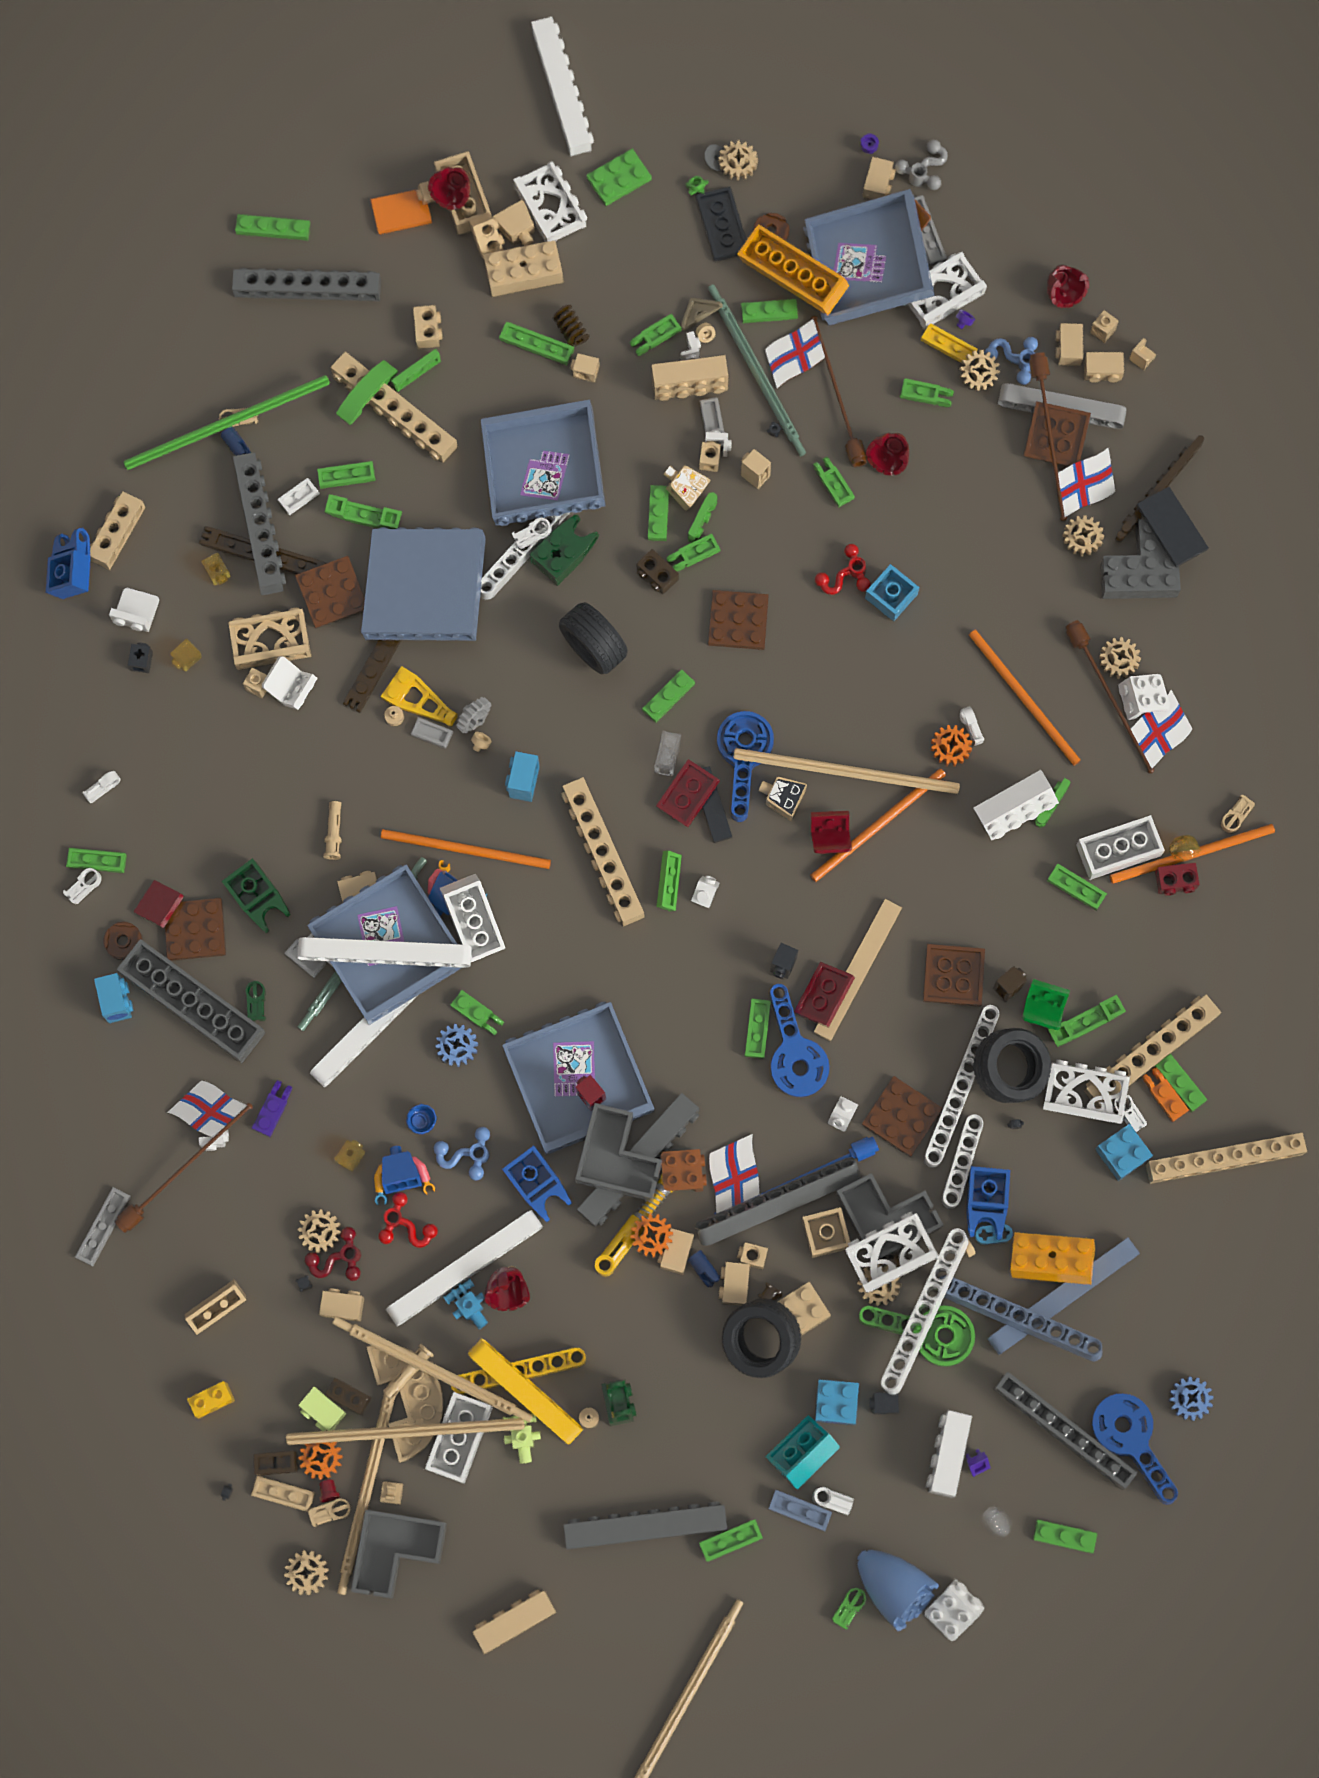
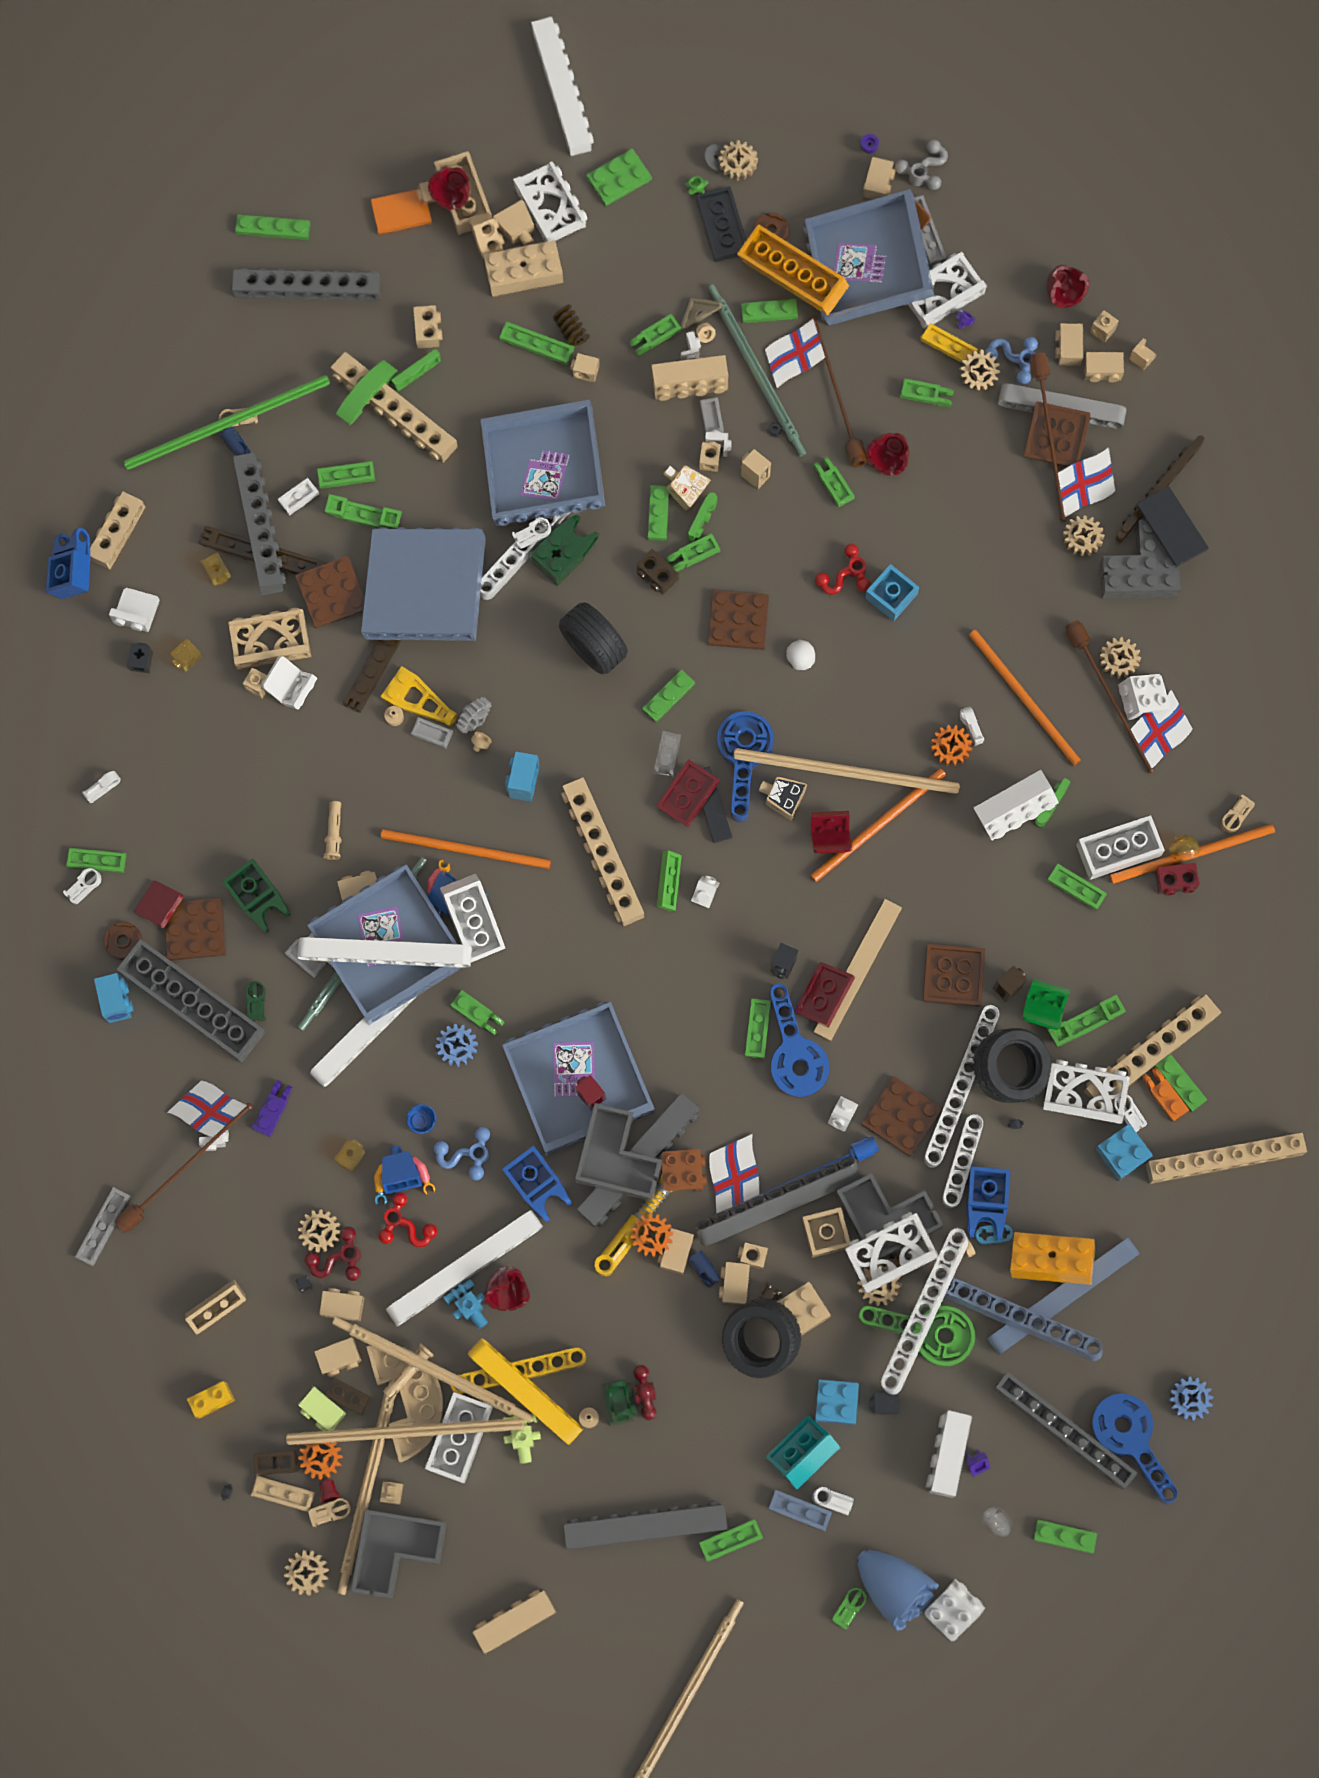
(338, 1356): none -> tan brick
(645, 1392): none -> dark red piece
(800, 655): none -> white hair

